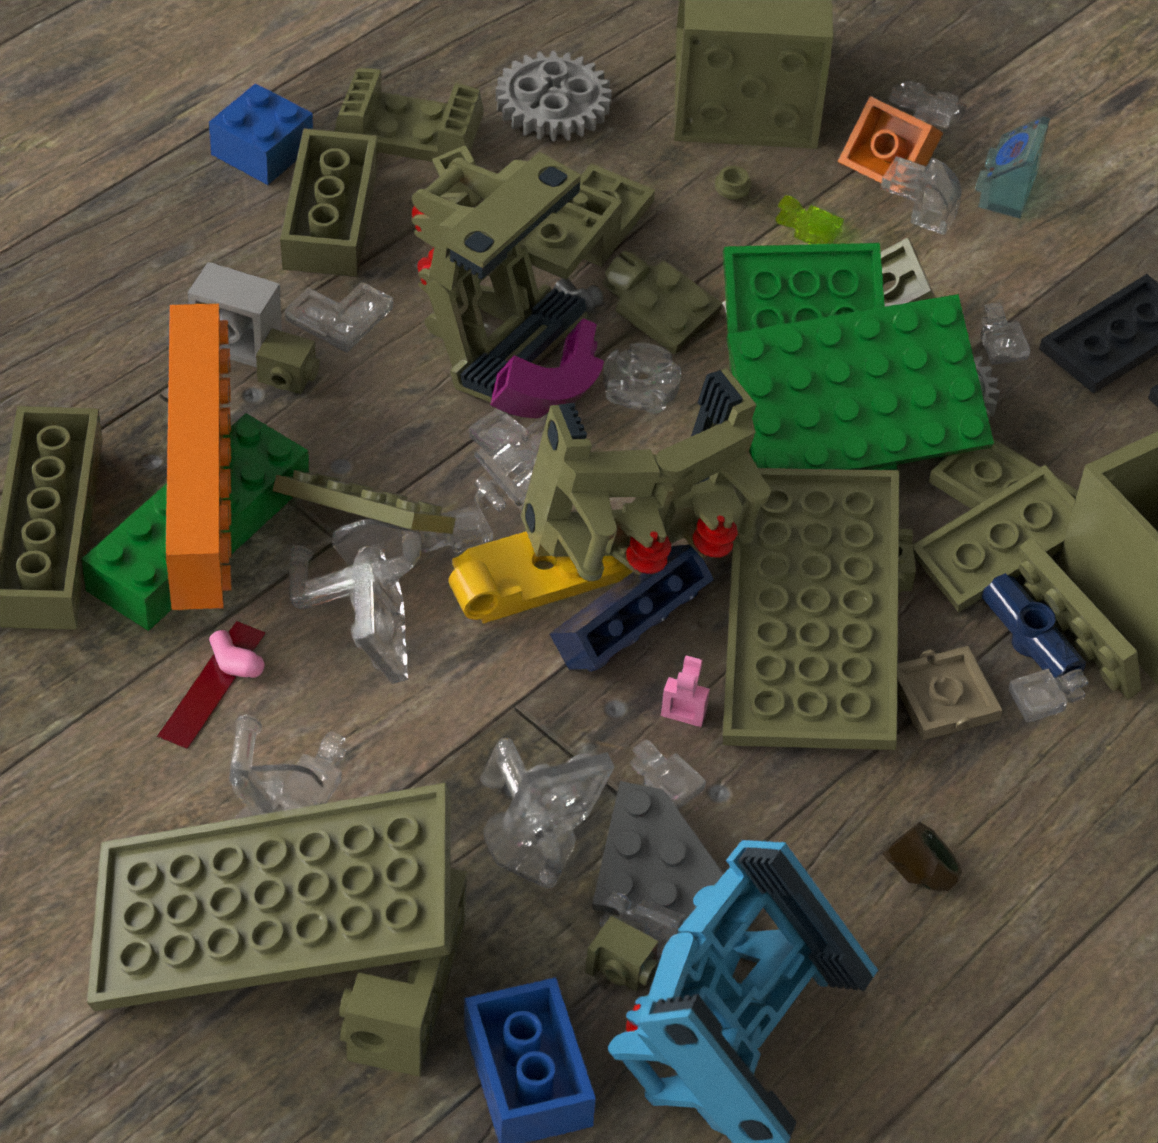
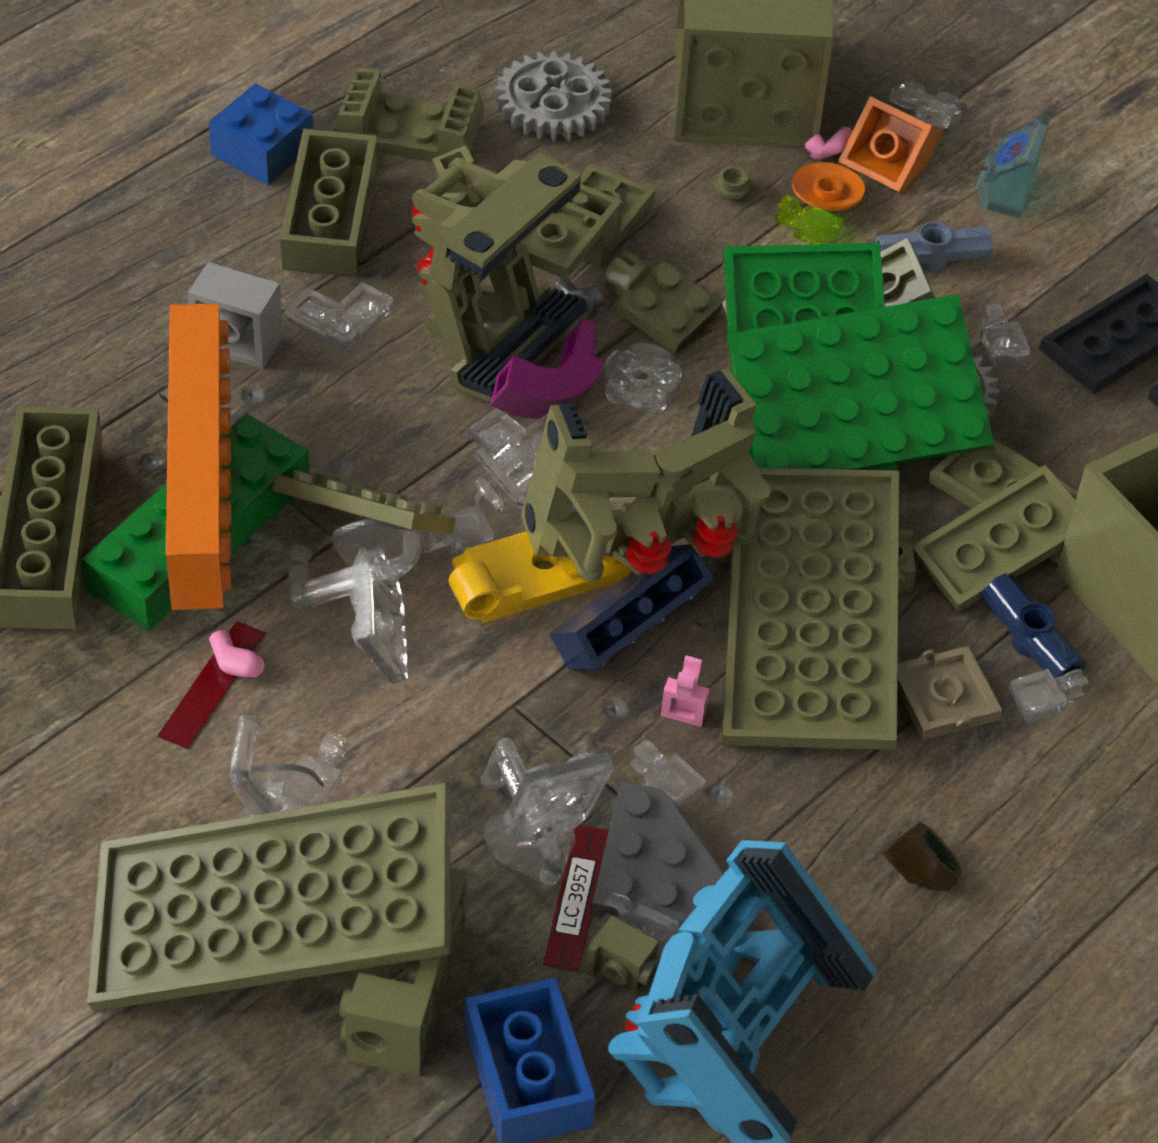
(287, 361): olive brick -> none
(576, 899): none -> sticker
(828, 186): none -> orange dish
(834, 146): none -> bright pink arm
(932, 189): clear brick -> none
(939, 244): none -> sand blue piece
(1092, 632): olive plate -> none

